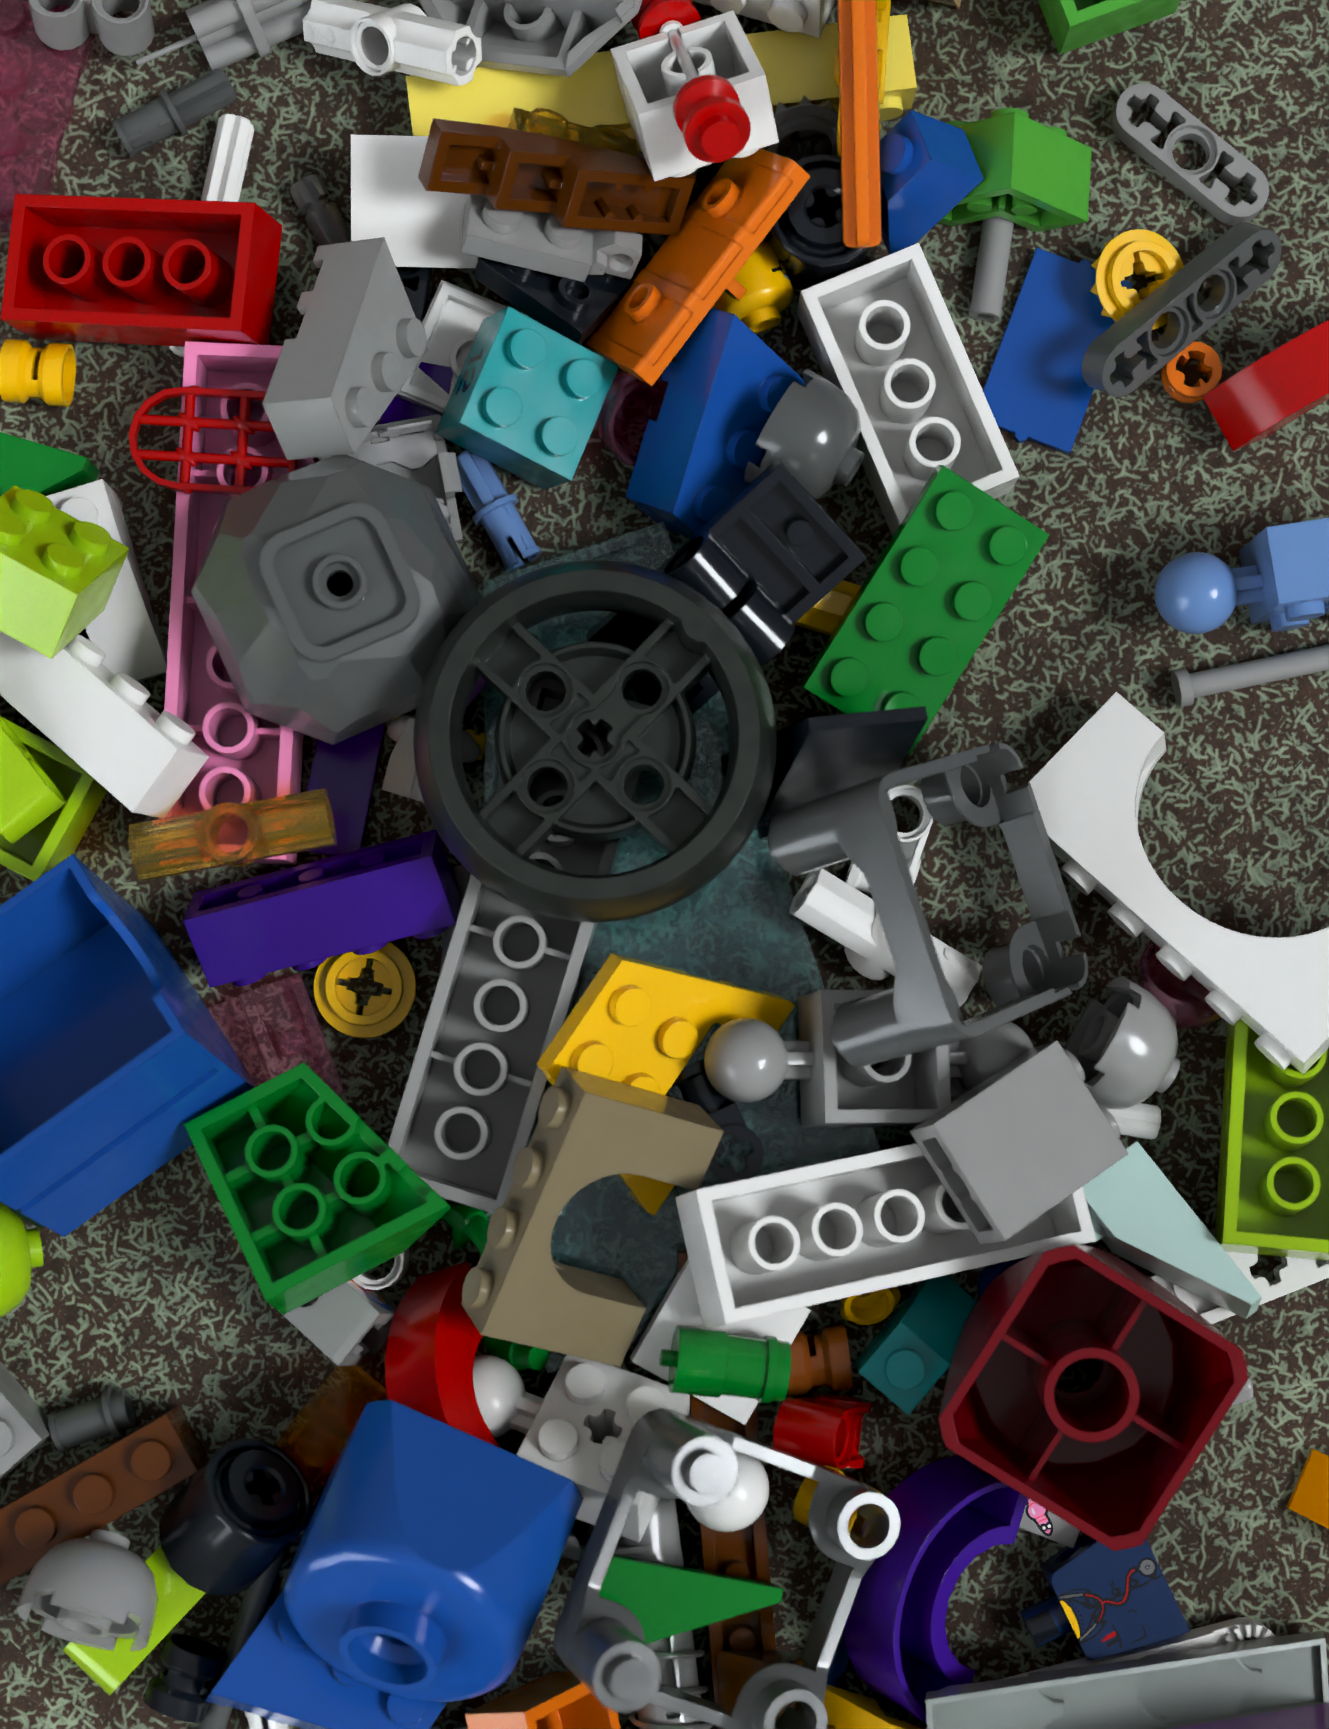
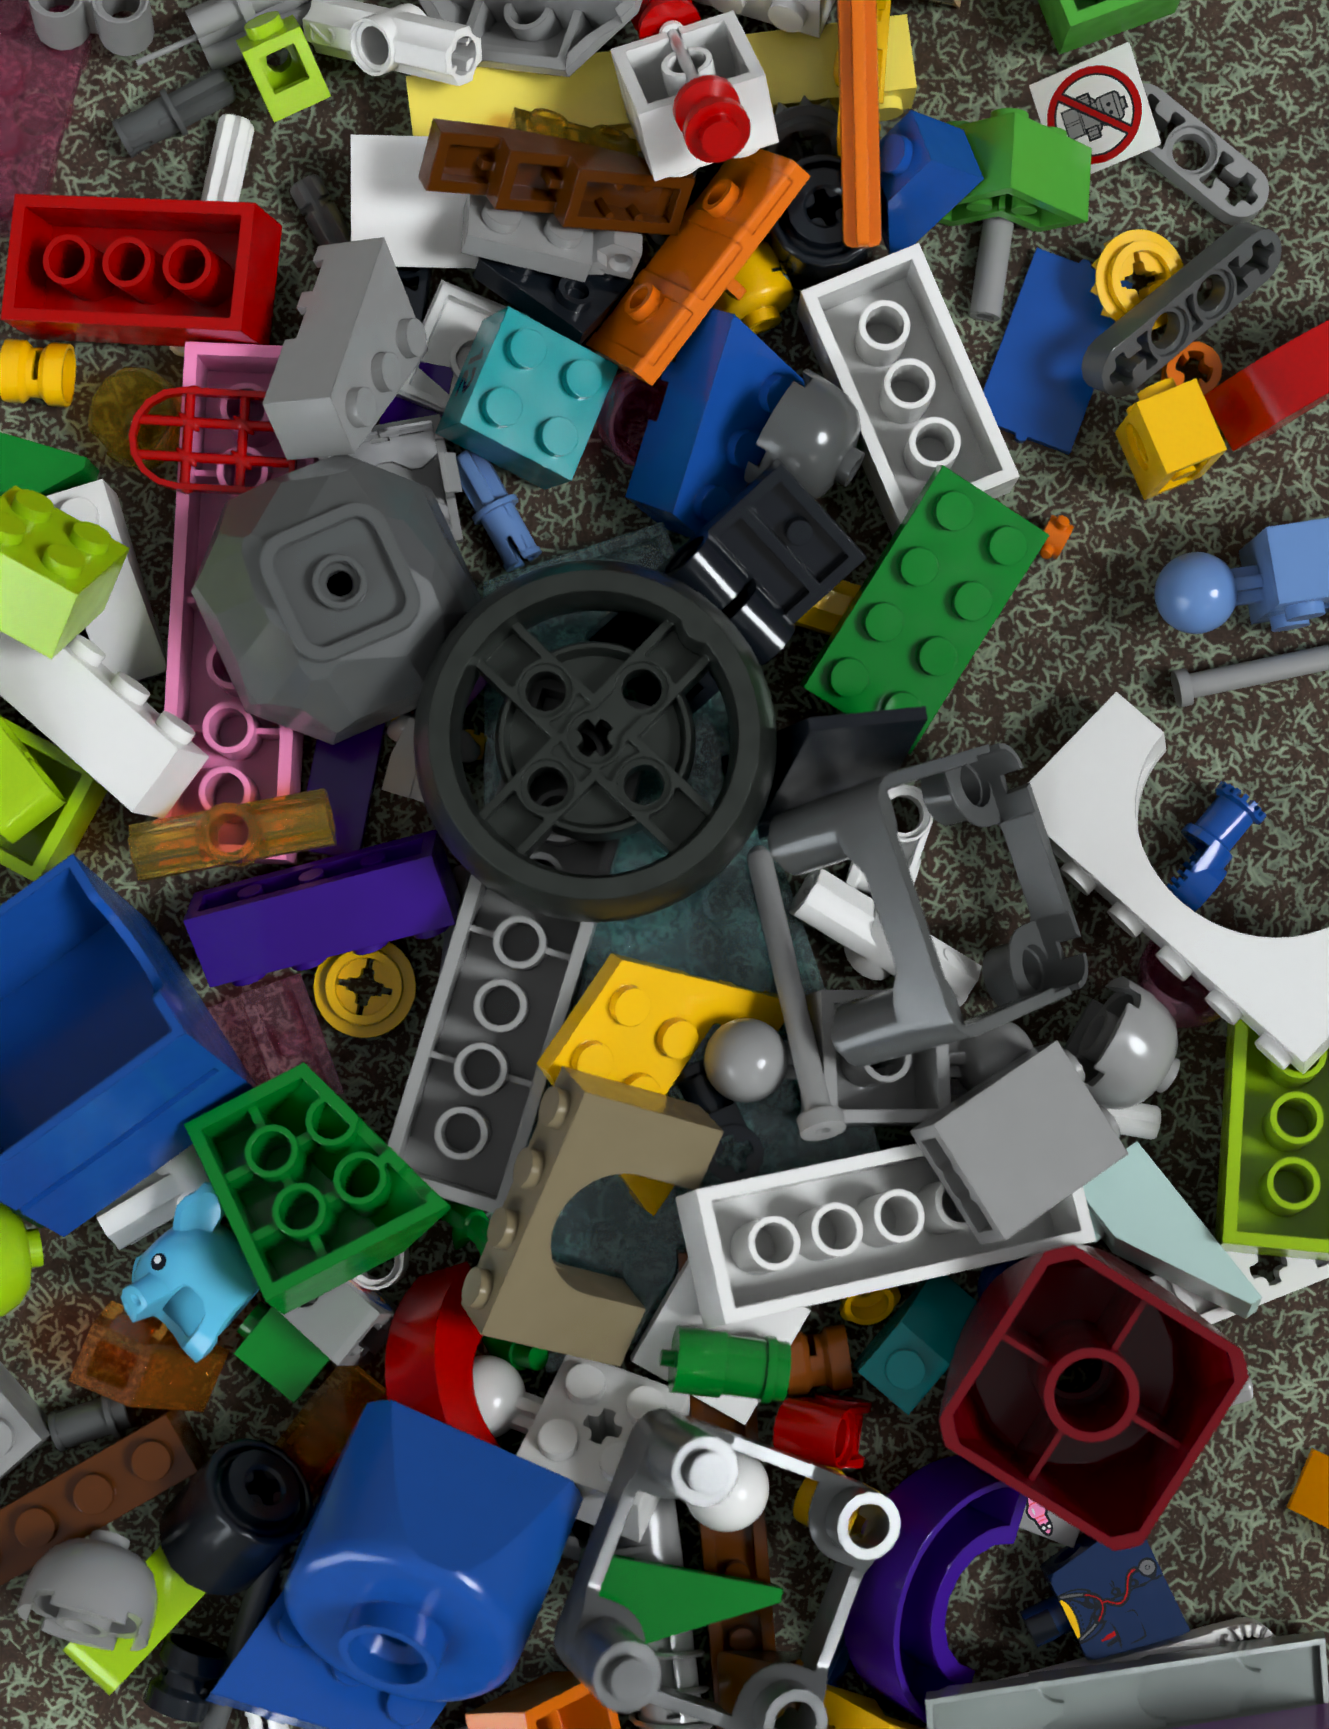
(114, 409): none -> clear yellow hair
(144, 1364): none -> clear orange slope
(152, 1200): none -> white piece
(192, 1276): none -> medium azure piece
(279, 1352): none -> green brick
(295, 82): none -> lime brick
(820, 1118): none -> light grey bar
(1059, 531): none -> orange piece
(1100, 106): none -> sticker
(1169, 436): none -> yellow brick
(1214, 838): none -> blue connector

